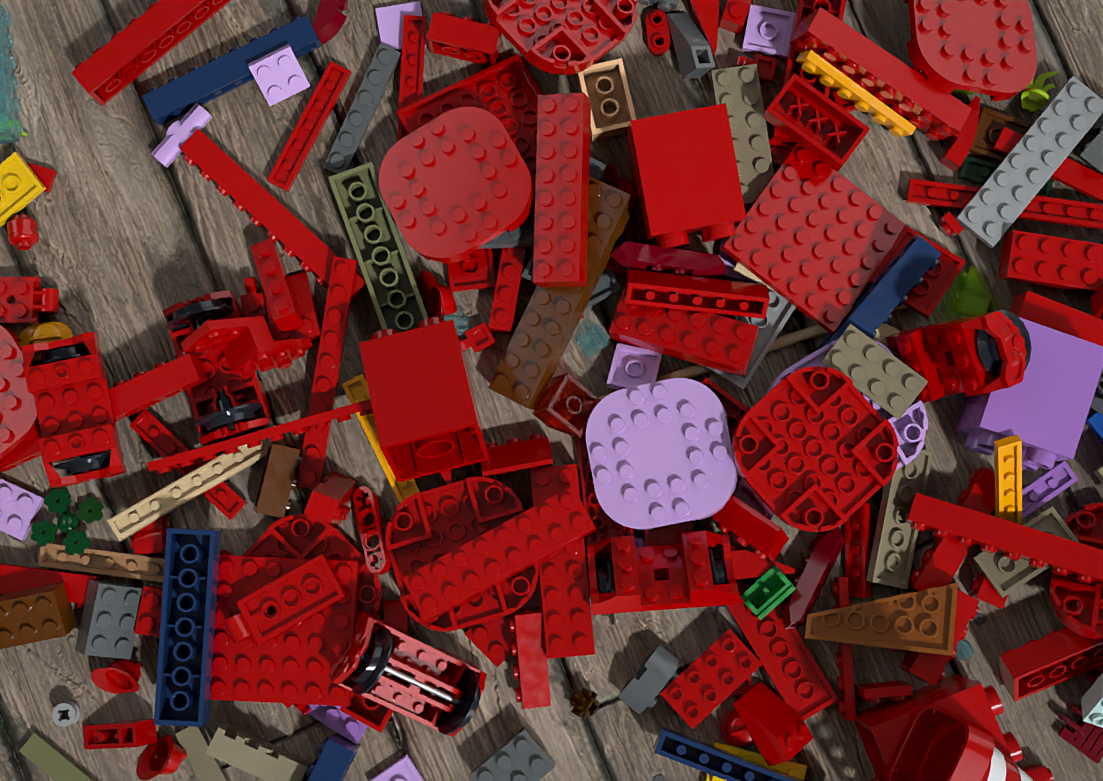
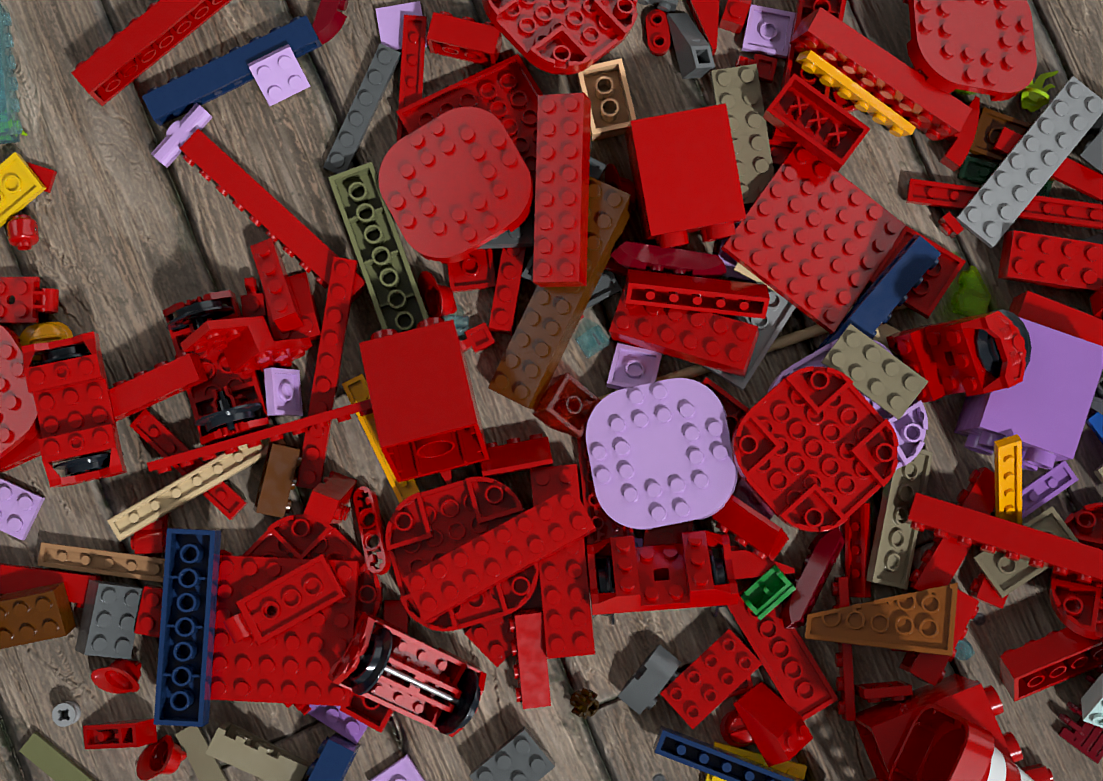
(67, 522): dark green plant -> none
(283, 392): none -> lavender plate
(309, 126): red plate -> none

